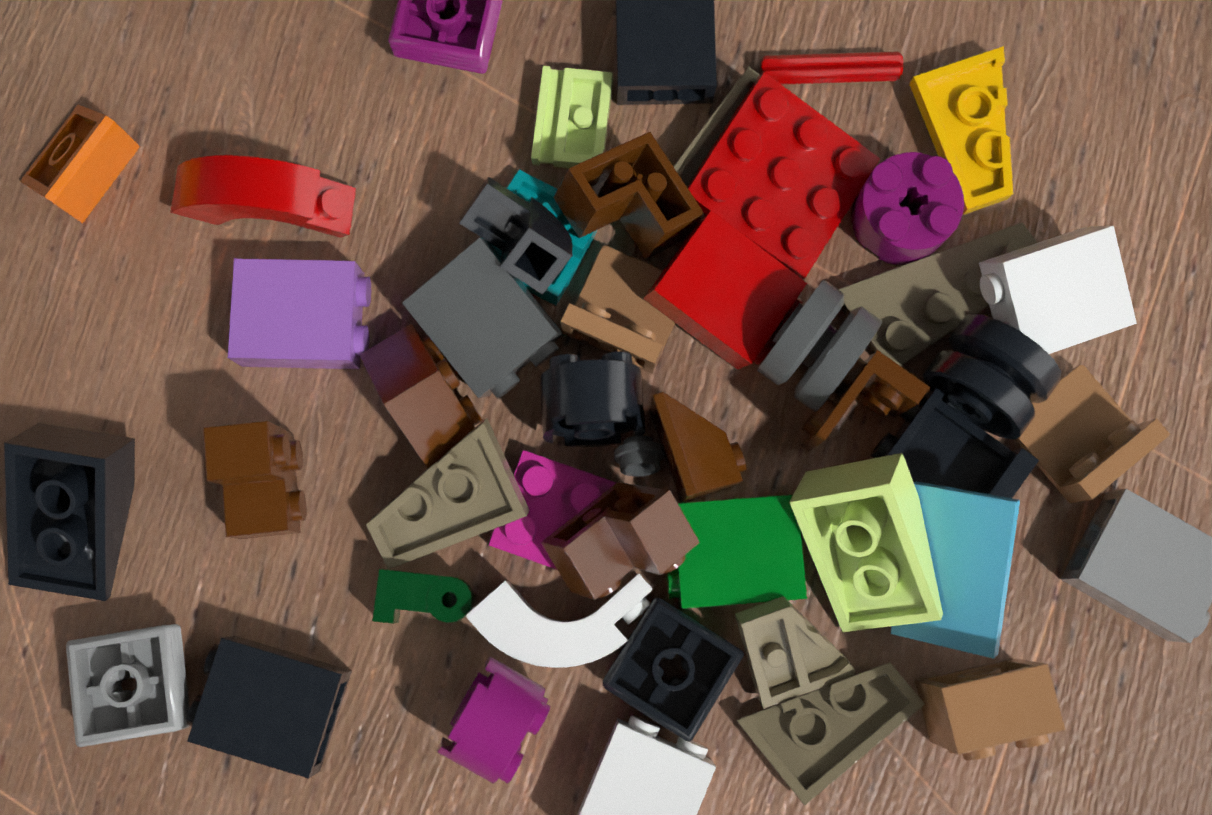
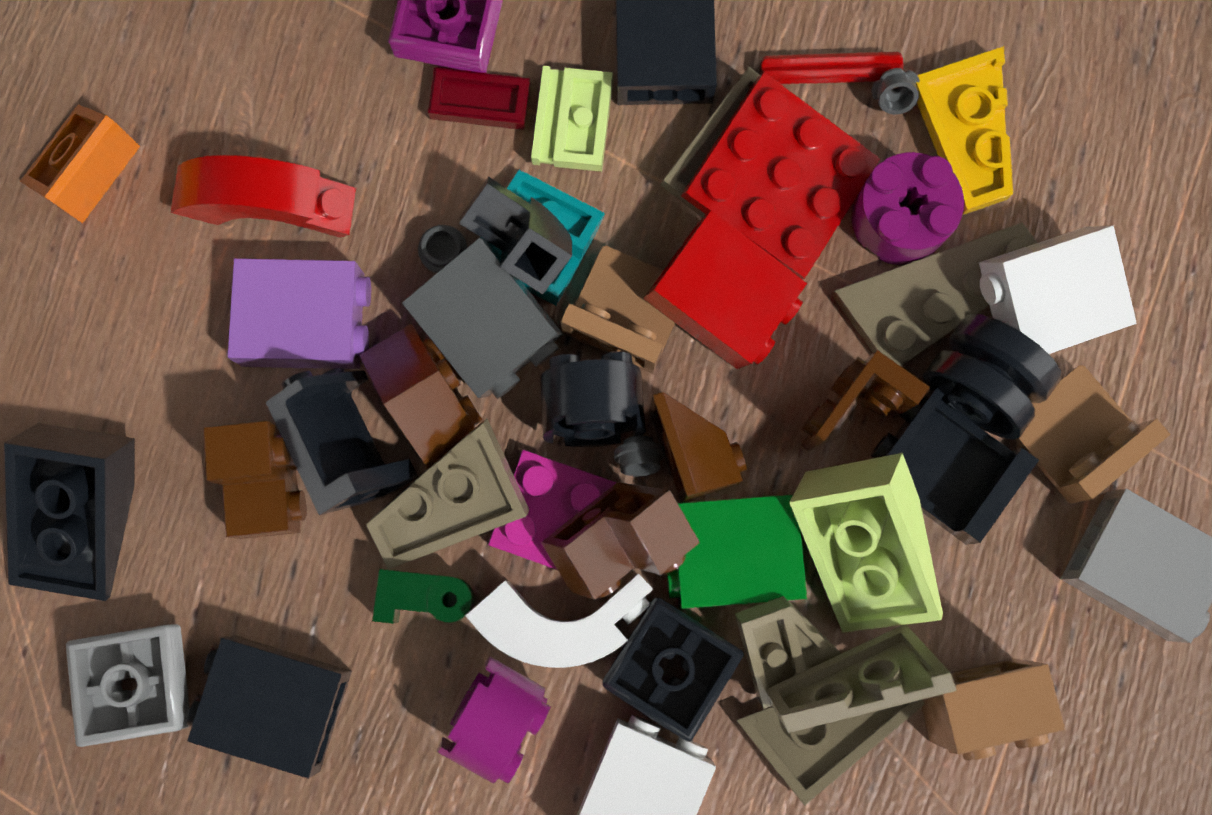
(333, 442): none -> black panel
(440, 246): none -> dark grey plate
(479, 98): none -> dark red tile
(630, 185): reddish brown brick -> none
(819, 345): dark grey wheel -> none
(862, 680): none -> dark tan wing
(900, 99): none -> dark grey plate
(971, 558): medium azure tile -> none

